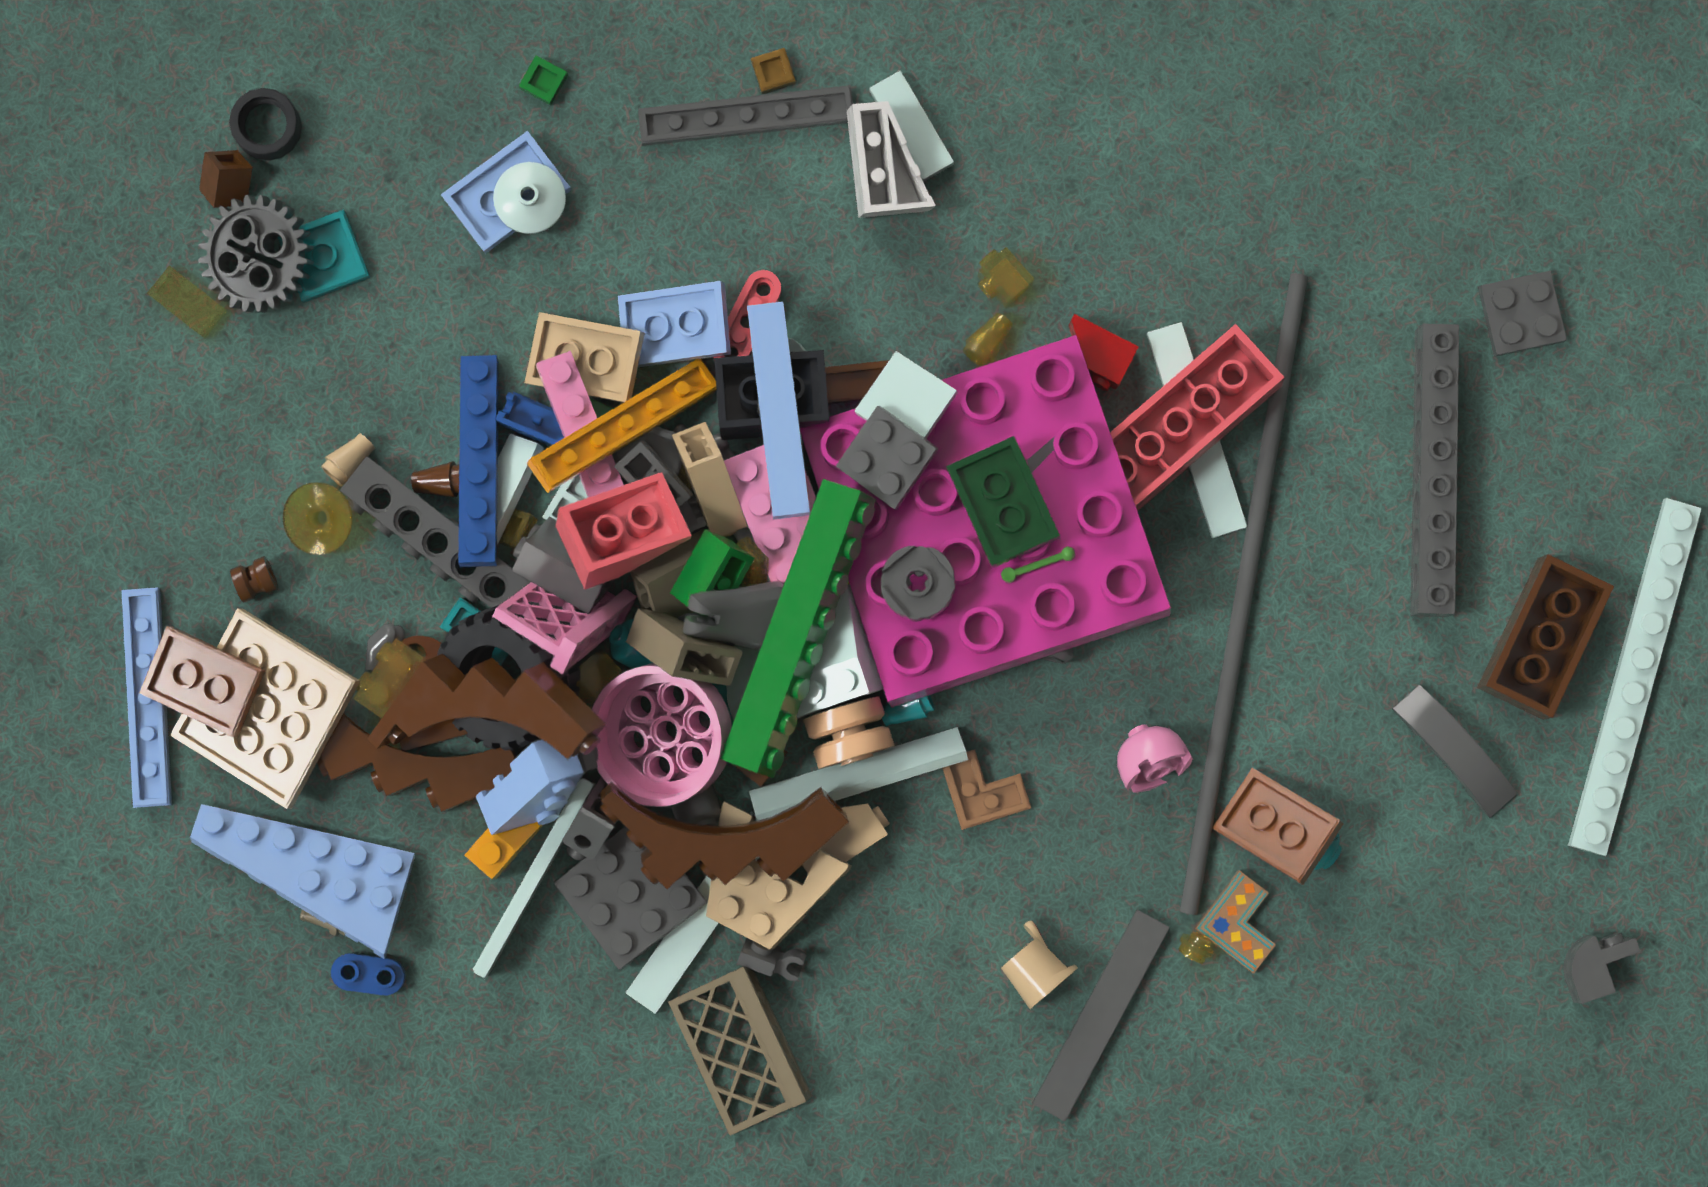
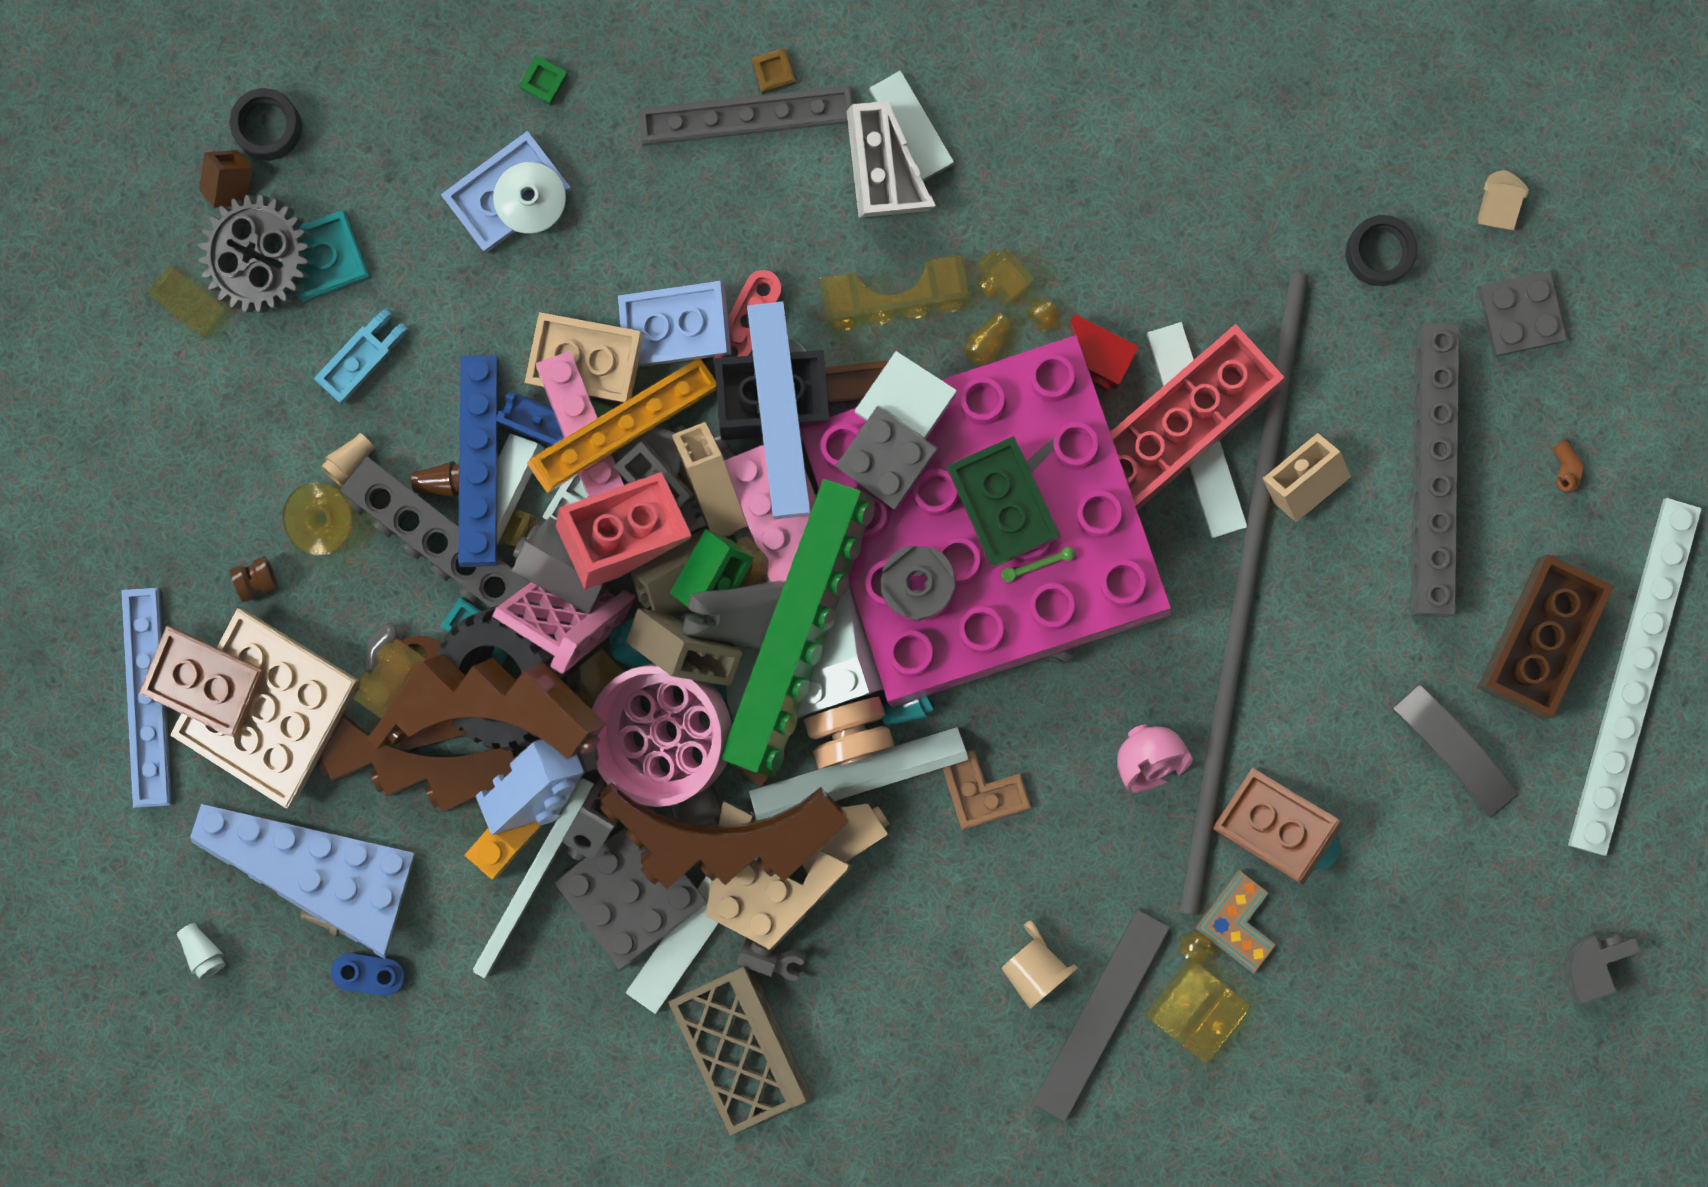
(201, 953): none -> light aqua cone
(359, 358): none -> medium azure hinge
(849, 300): none -> clear yellow arch
(1043, 314): none -> clear yellow plate
(1197, 1010): none -> clear yellow slope
(1307, 477): none -> tan brick
(1394, 226): none -> black tyre
(1502, 200): none -> tan tile
(1571, 467): none -> dark orange arm

